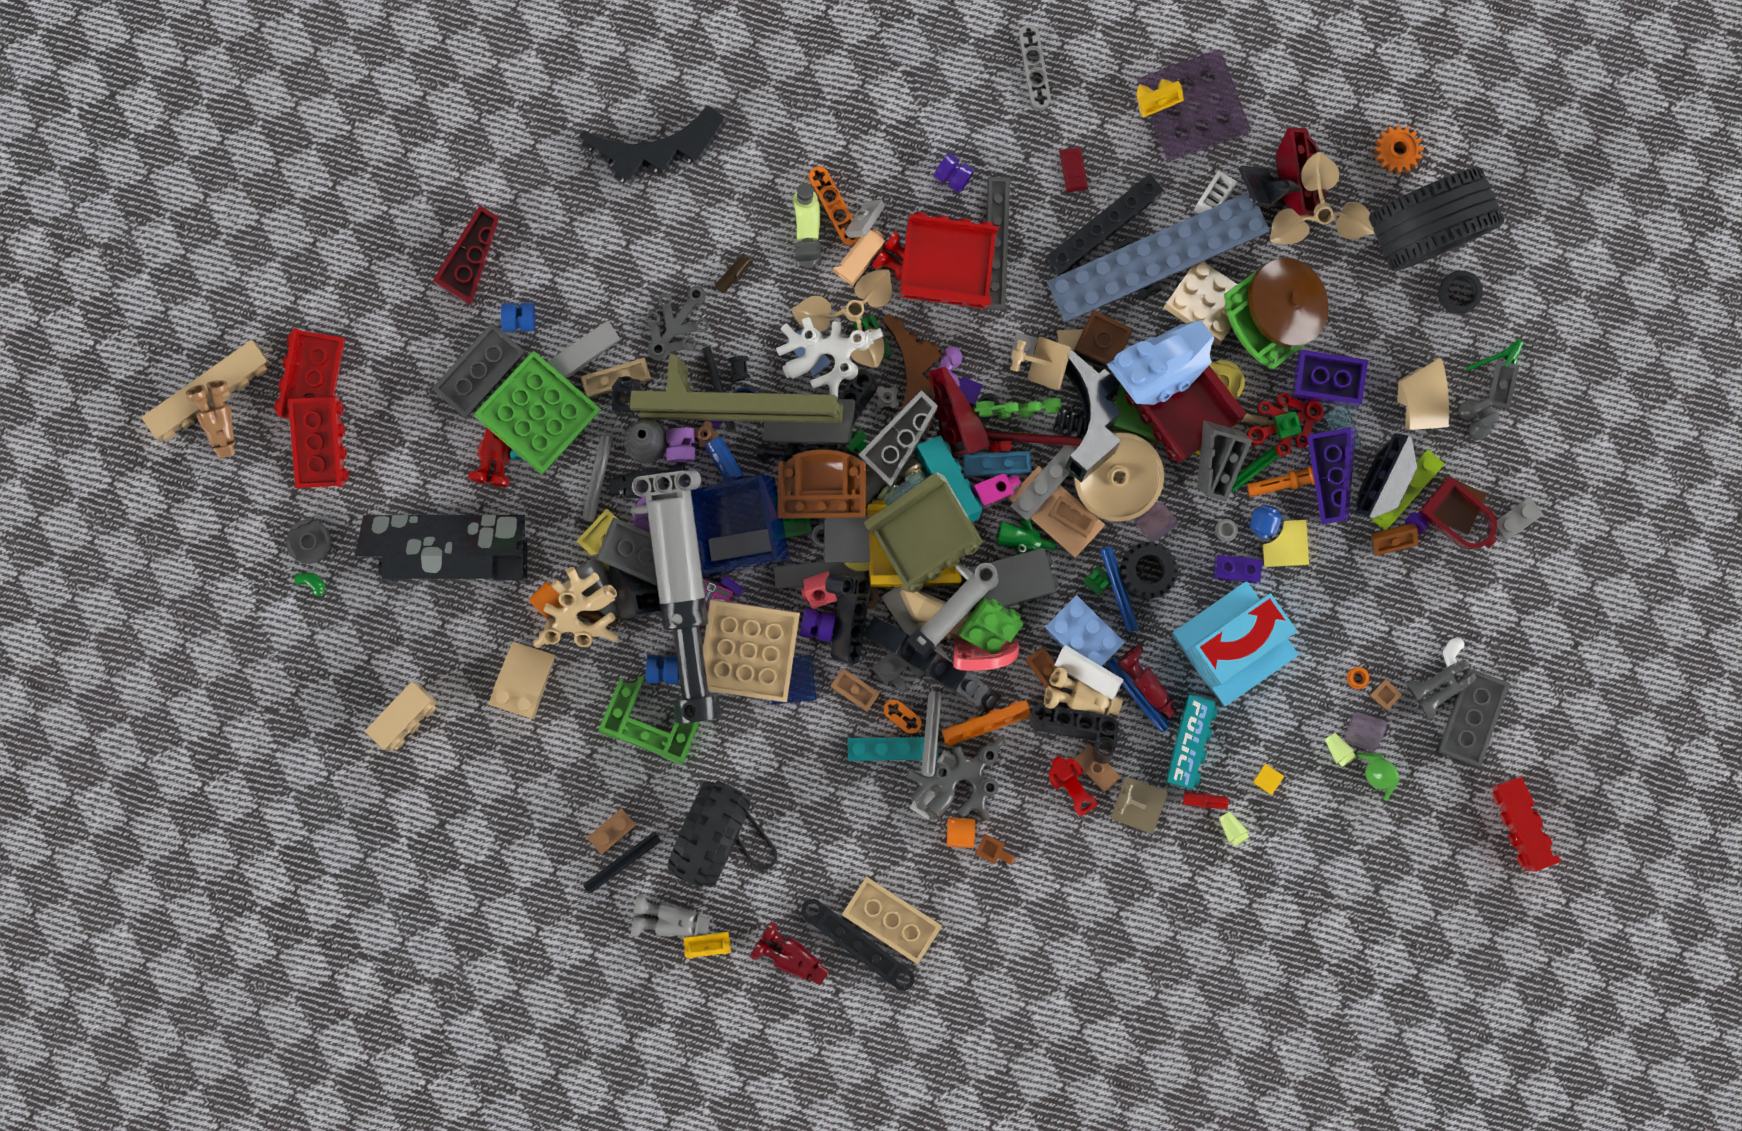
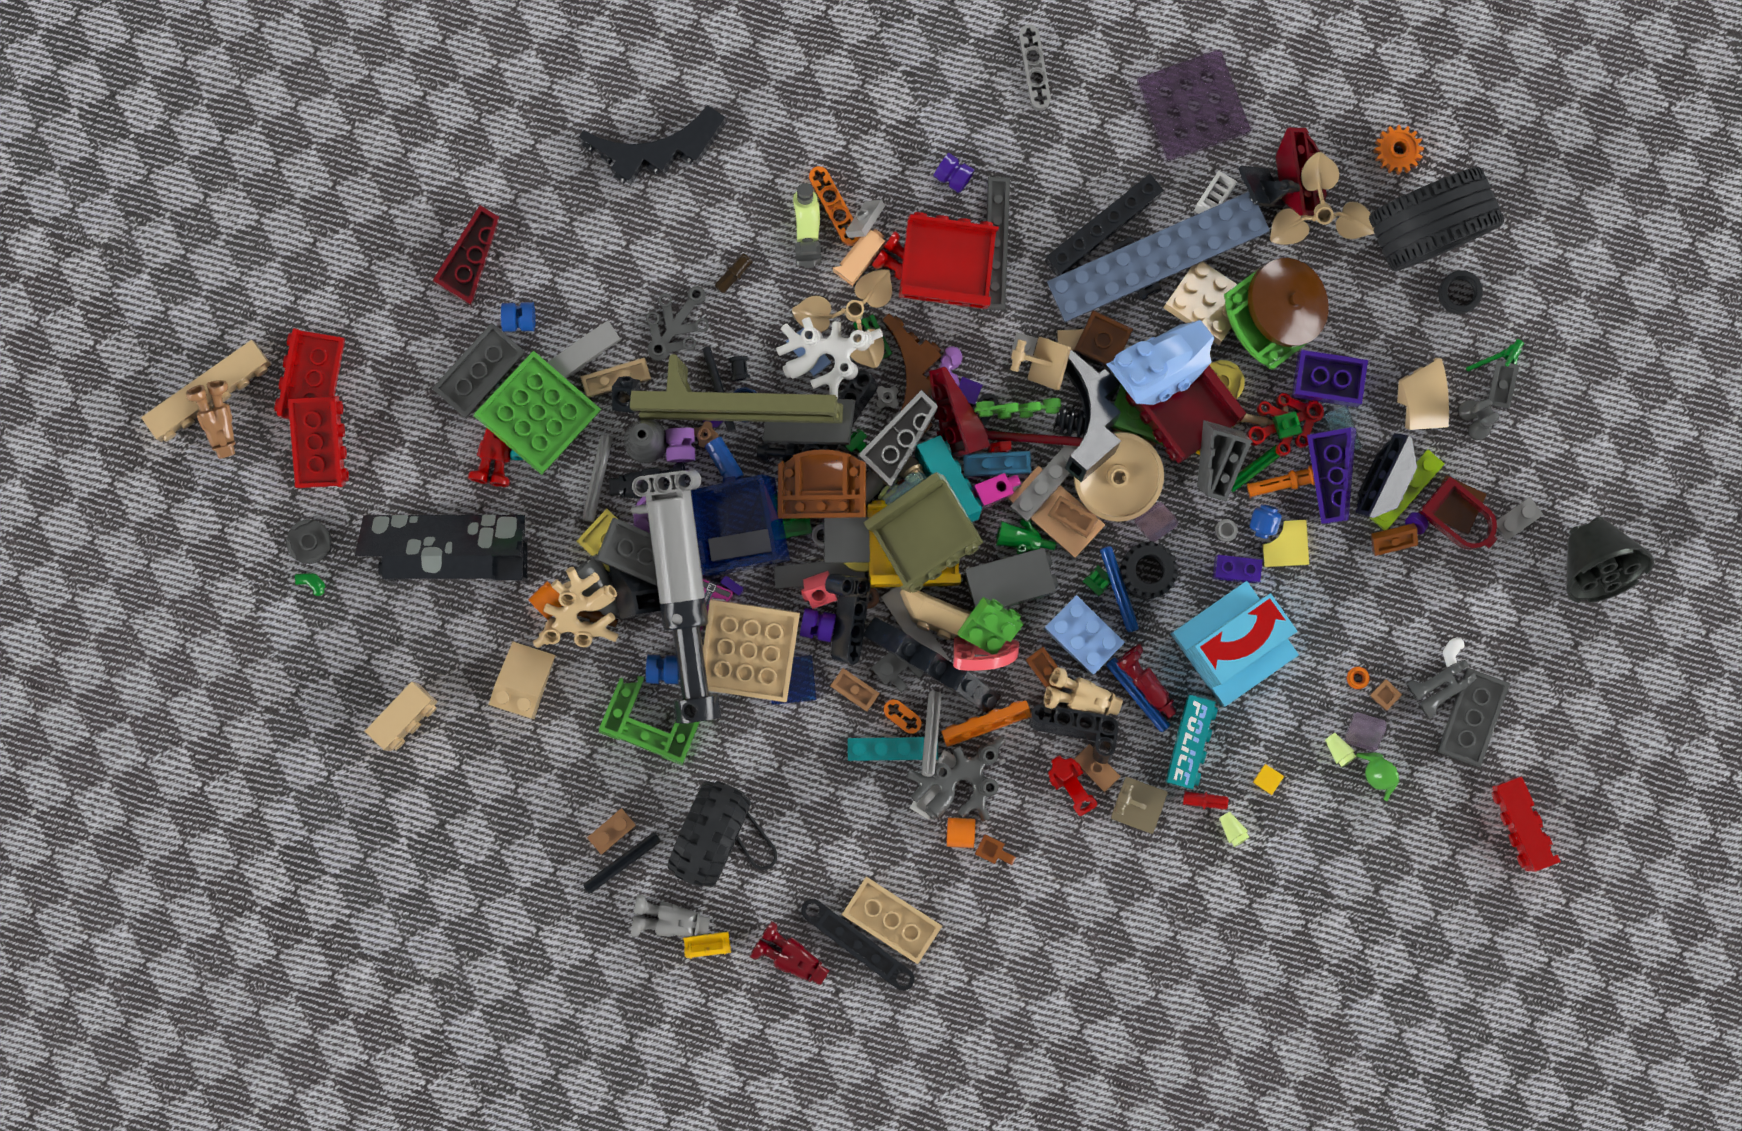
(925, 639): light grey piece -> none
(1073, 169): dark red tile -> none
(1089, 672): white tile -> none
(1164, 97): yellow tile -> none
(1603, 562): none -> pearl dark grey cone

